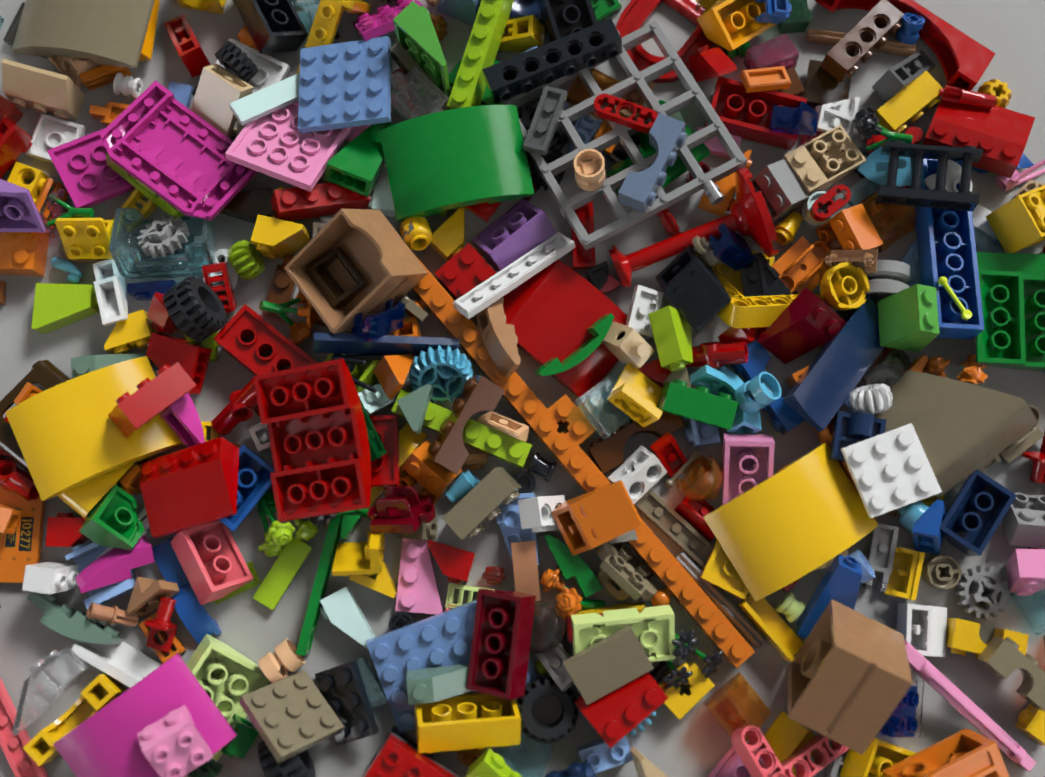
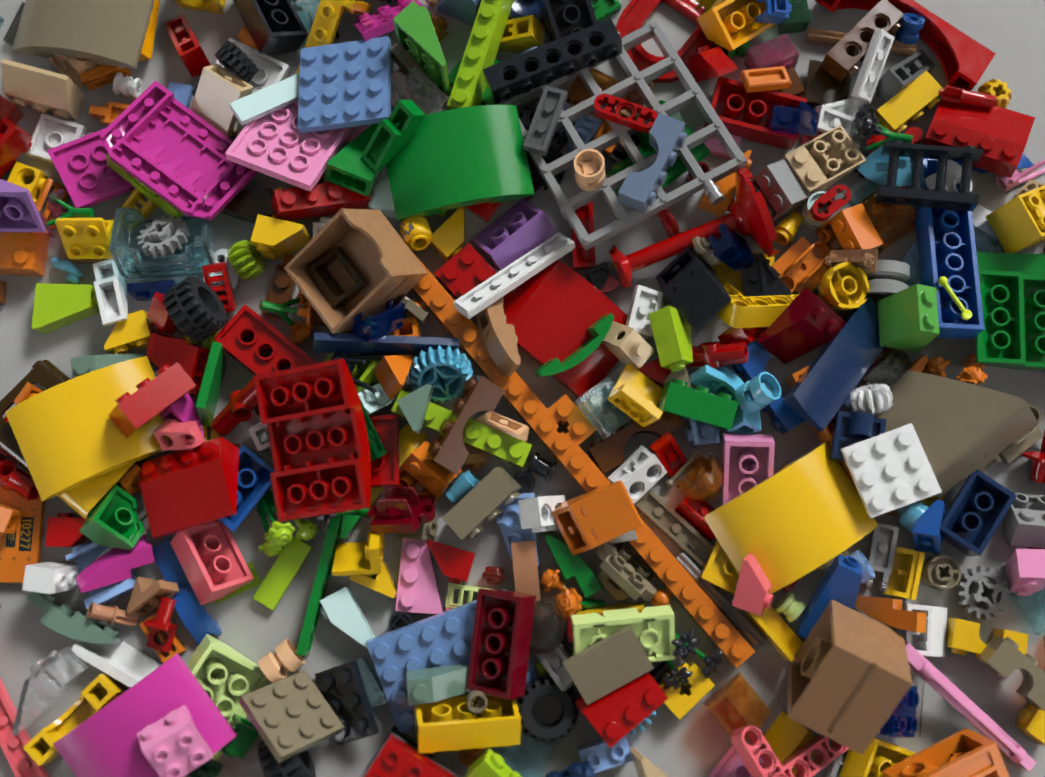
(182, 435): none -> coral leg
(211, 384): none -> green tile
(392, 134): none -> green slope
(480, 702): none -> dark tan hinge
(752, 588): none -> coral slope
(872, 66): none -> white tile
(890, 613): none -> orange slope

